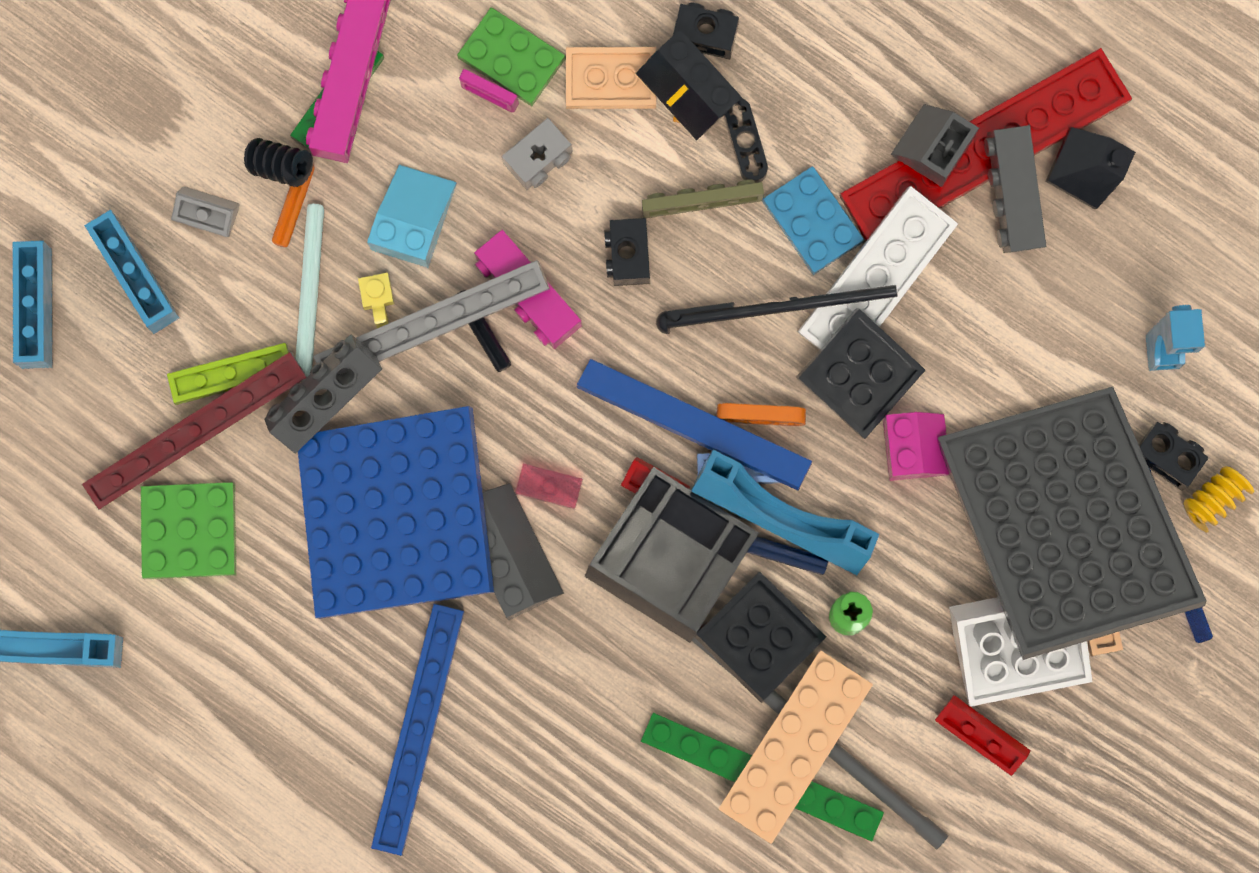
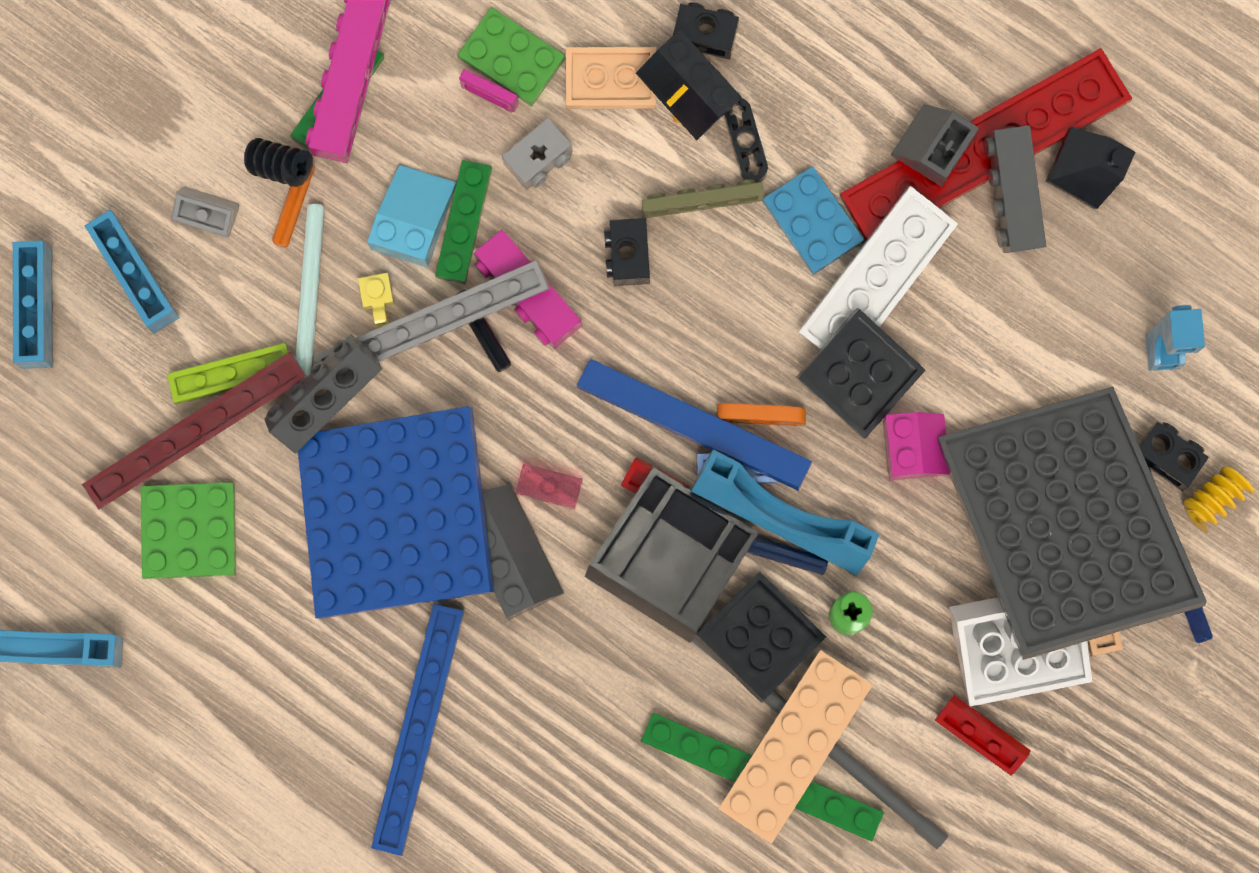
(463, 222): none -> green plate
(727, 311): black bar -> none

